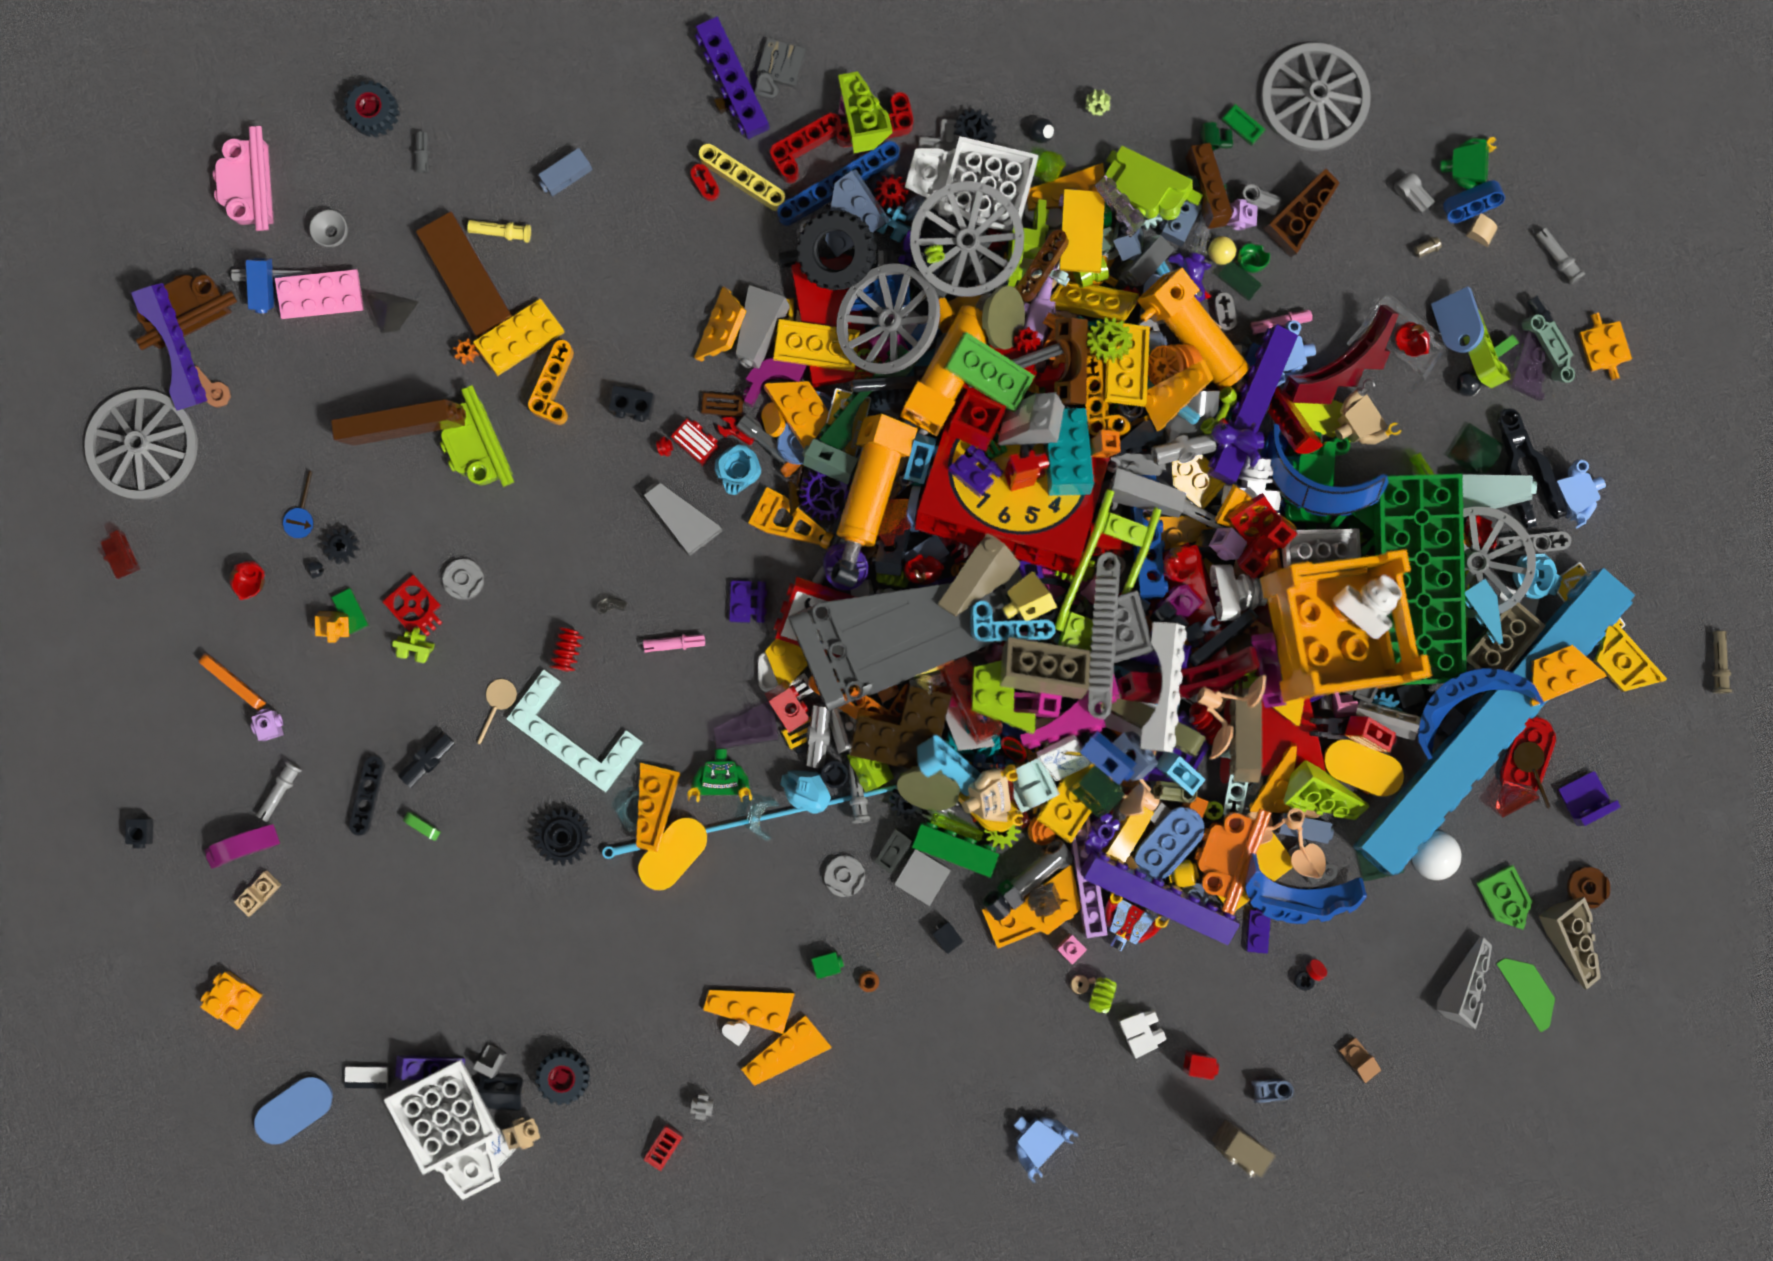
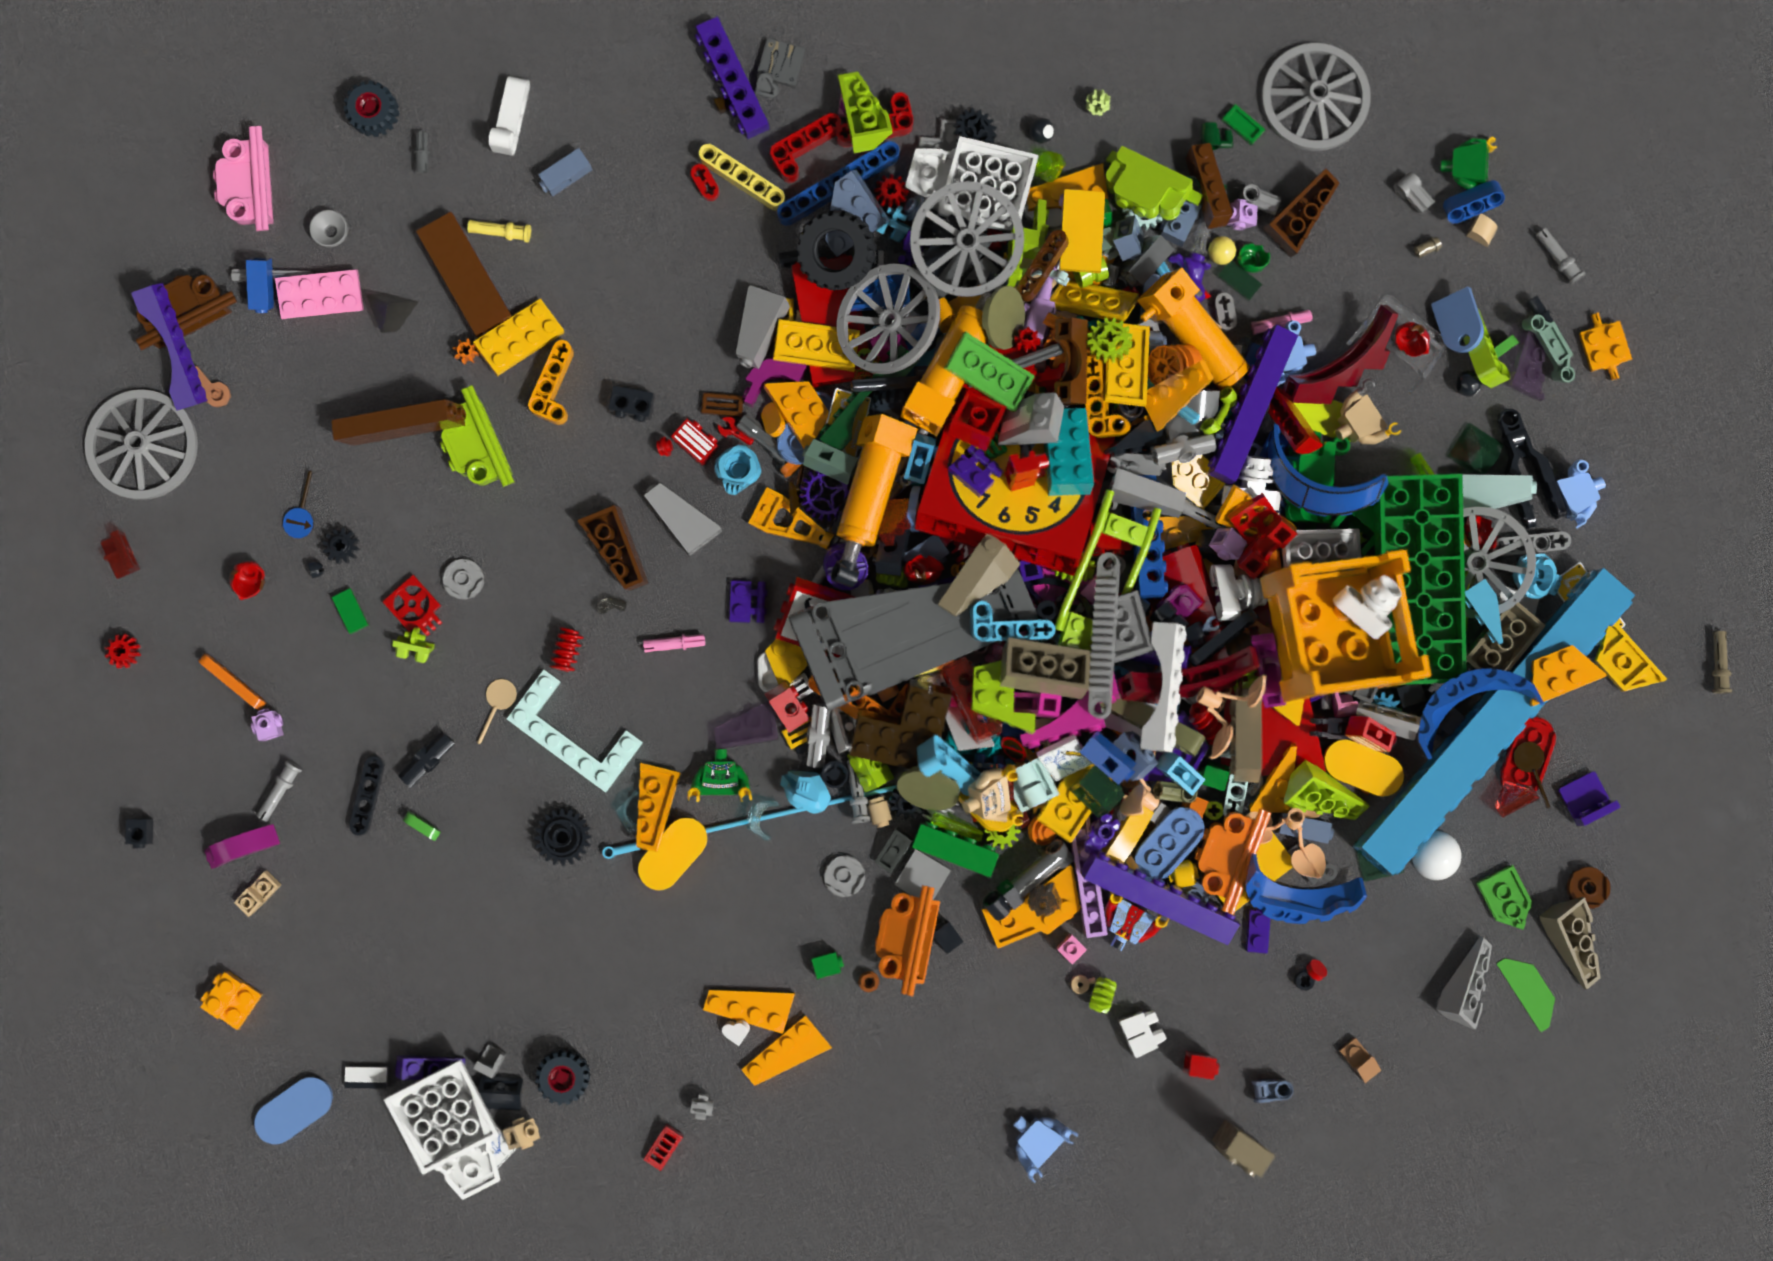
(122, 659): none -> red gear
(332, 625): light orange brick -> none
(505, 136): none -> white beam
(614, 542): none -> reddish brown wedge
(722, 326): light orange wing -> none
(879, 812): none -> tan brick
(907, 938): none -> orange brick
(934, 254): lime bush -> none
(1029, 598): light yellow torso -> none
(1105, 444): orange brick -> none
(1113, 270): none -> dark grey axle
(1125, 211): wing -> none
(1180, 563): red hair -> none
(1215, 775): none -> green brick
(1245, 439): dark purple animal -> none

